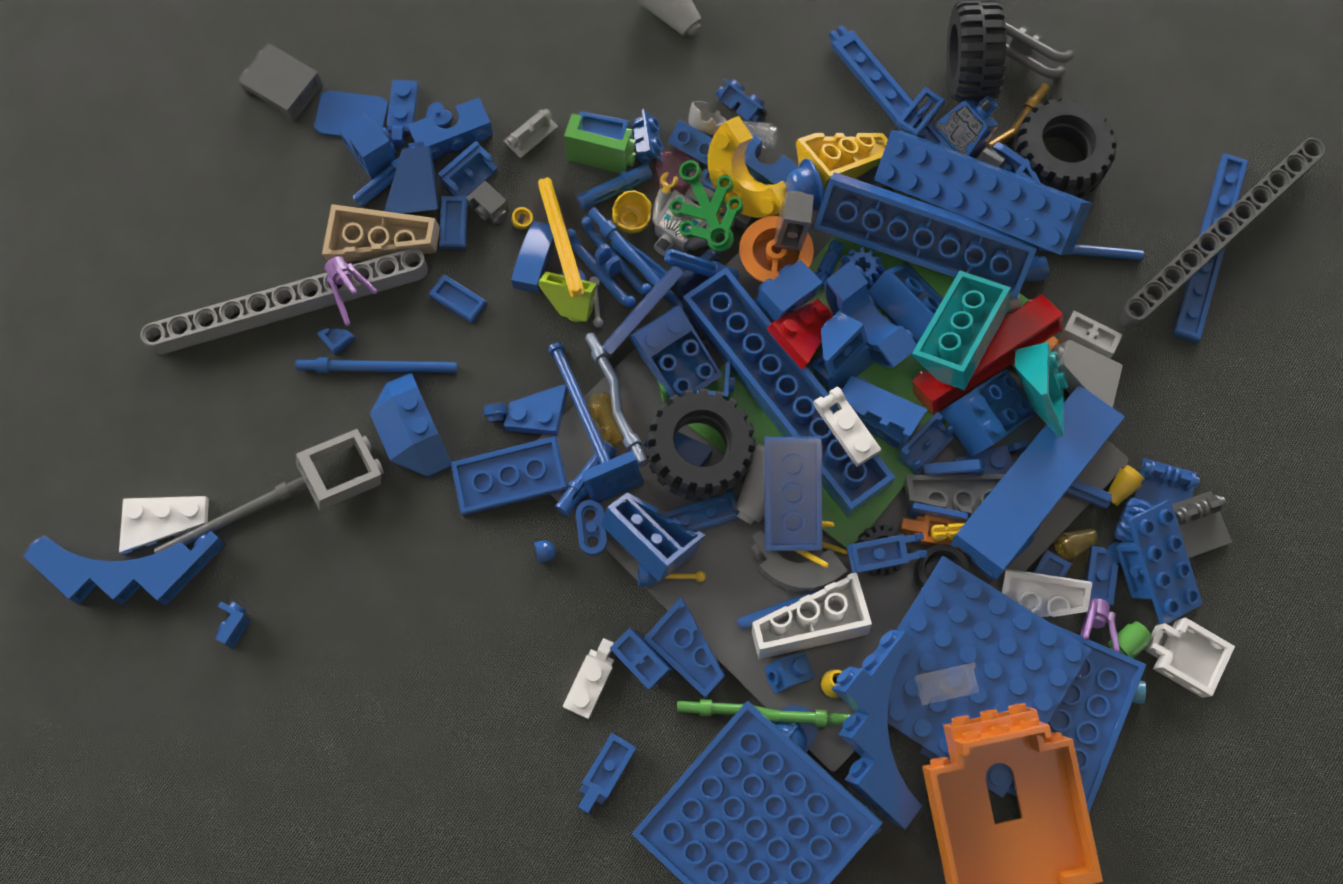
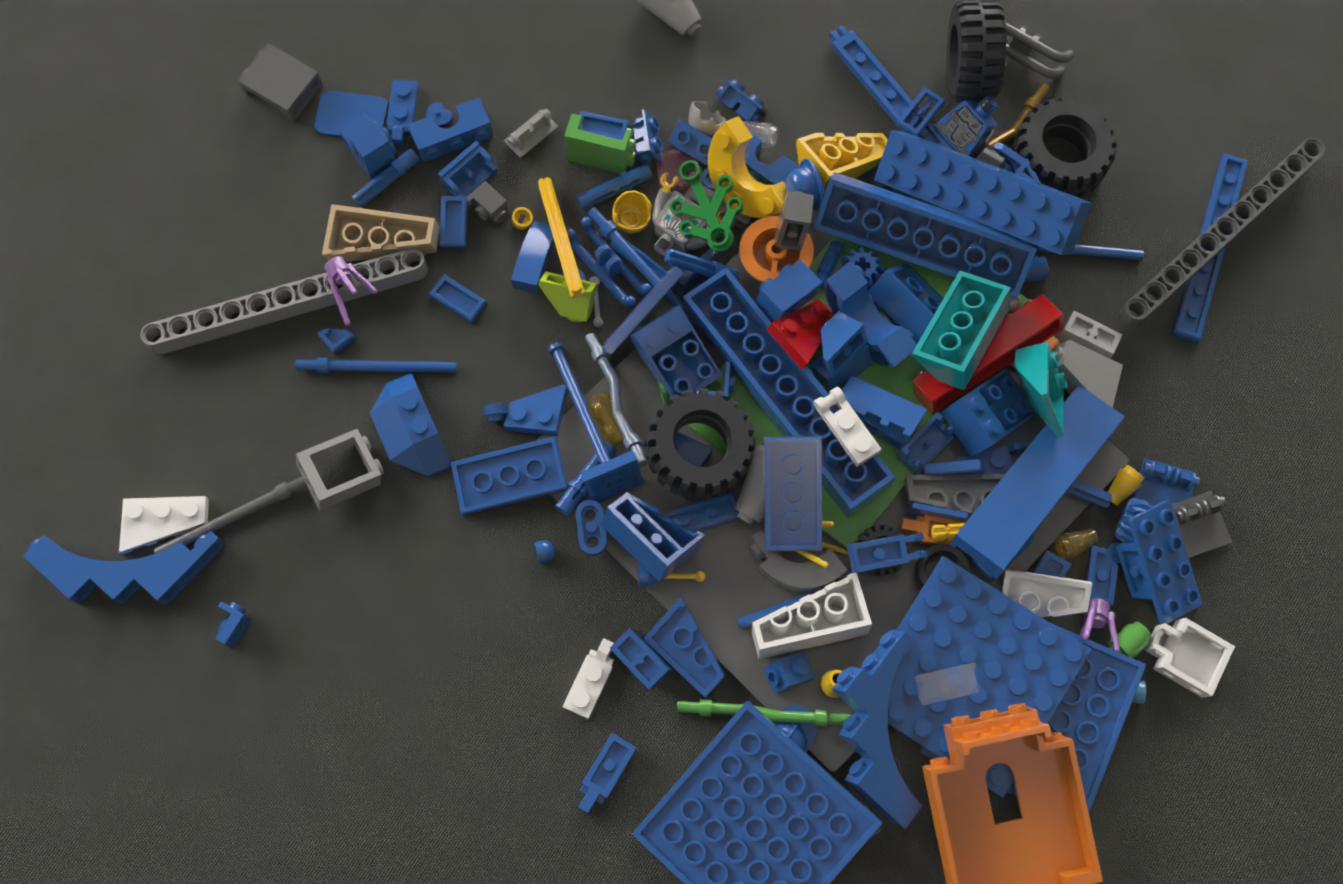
(414, 182): blue slope -> none

